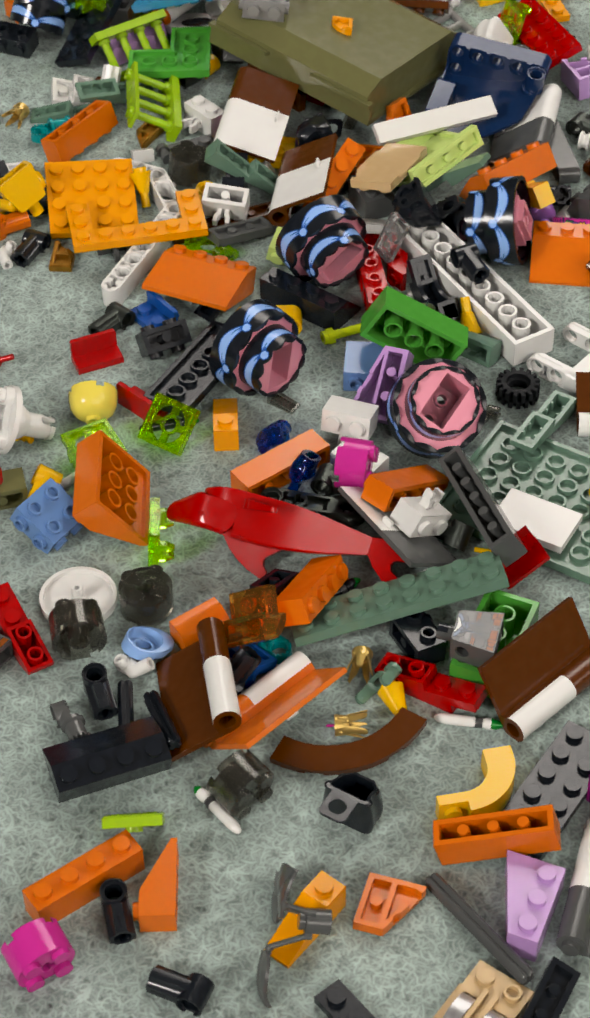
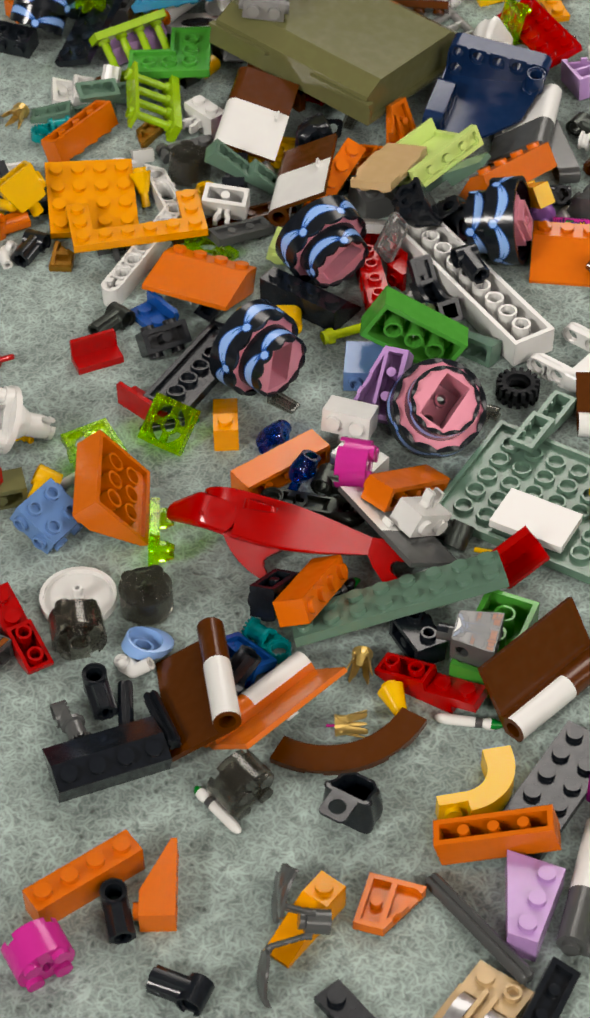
(92, 401): light yellow cylinder -> none
(133, 821): lime plate -> none
(184, 626): orange brick -> none
(254, 617): clear orange brick -> none
(342, 24): light orange tile -> none
(390, 673): sand green cap -> none
(434, 120): white tile -> none
(468, 317): yellow cone -> none
(482, 506): dark grey brick -> none

